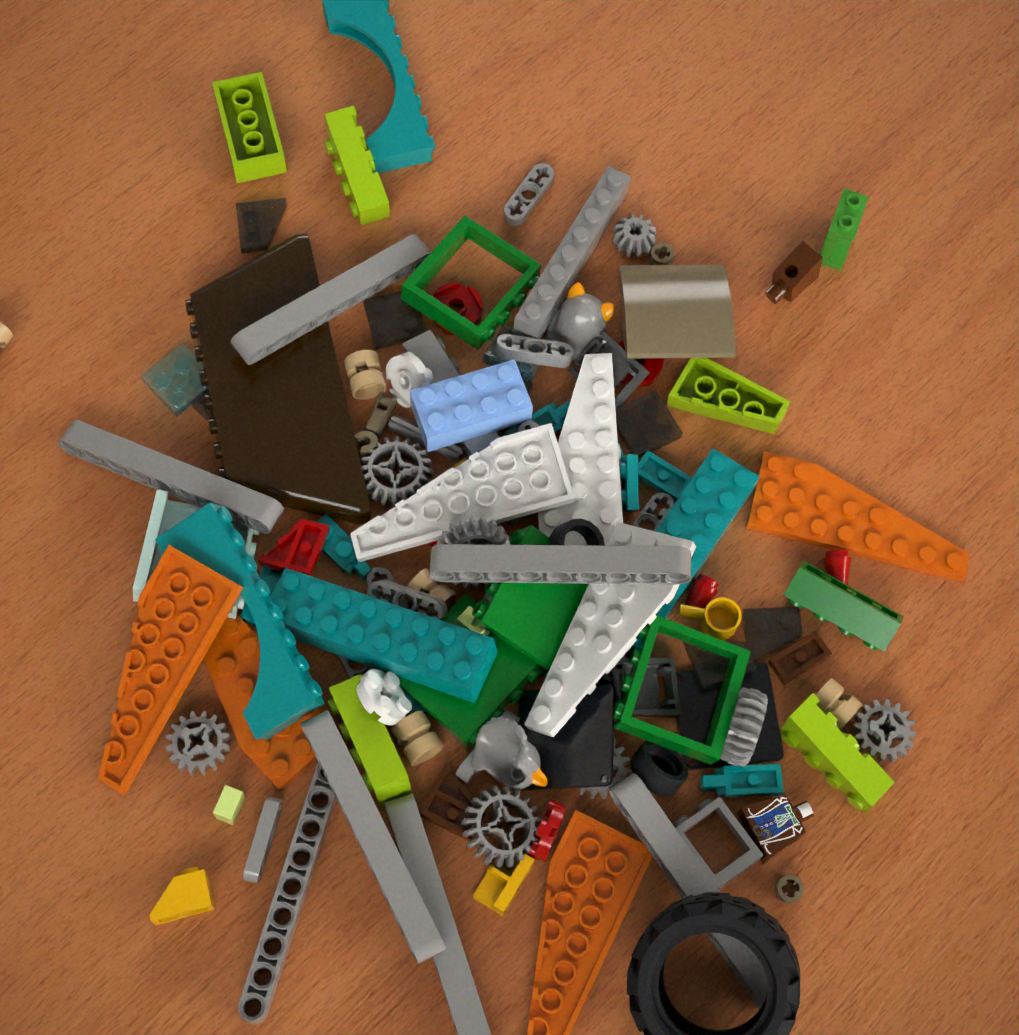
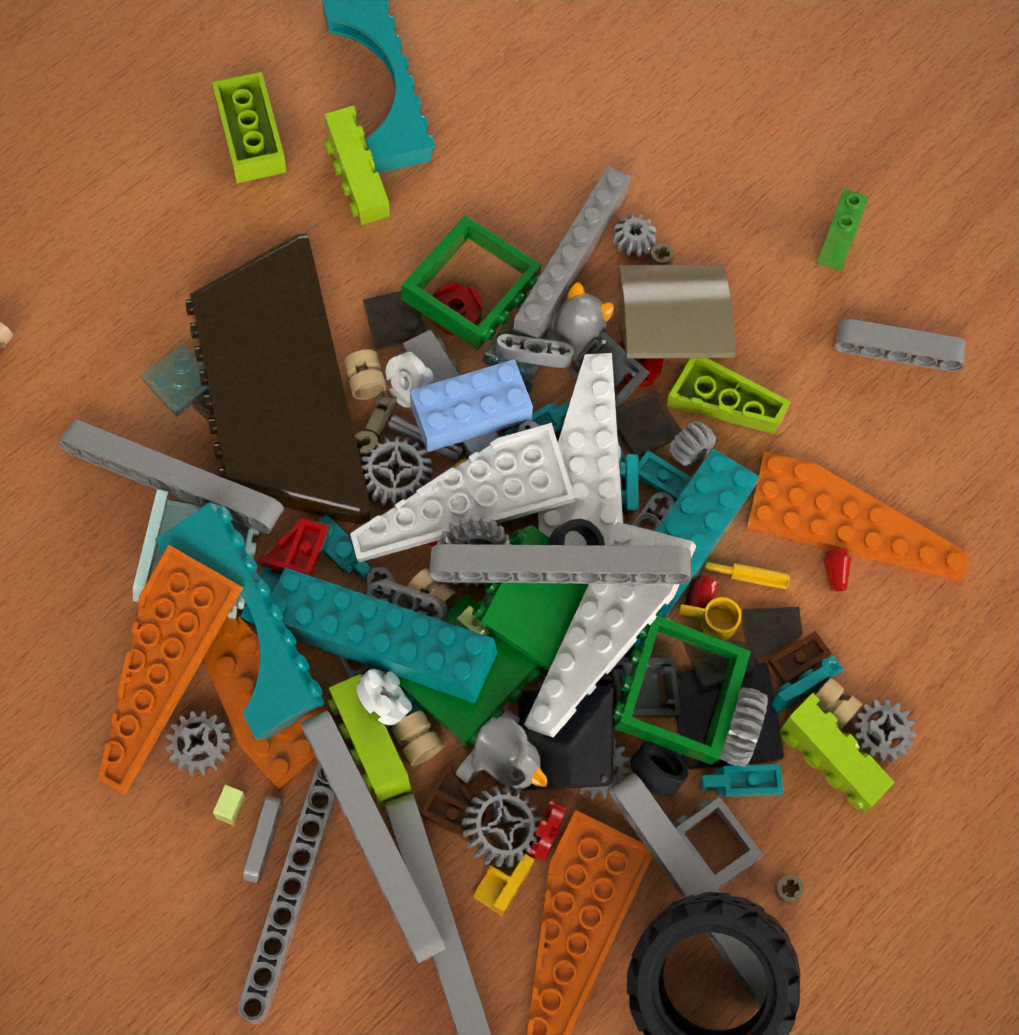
(184, 897): yellow slope -> none
(259, 223): clear smoke wing -> none
(329, 299): light grey beam -> none
(528, 205): light grey beam -> none
(692, 443): none -> light grey gear
(752, 574): none -> yellow axle
(774, 824): torso -> none
(795, 274): reddish brown torso -> none
(807, 684): none -> teal hinge
(843, 606): green brick -> none
(900, 345): none -> light grey beam

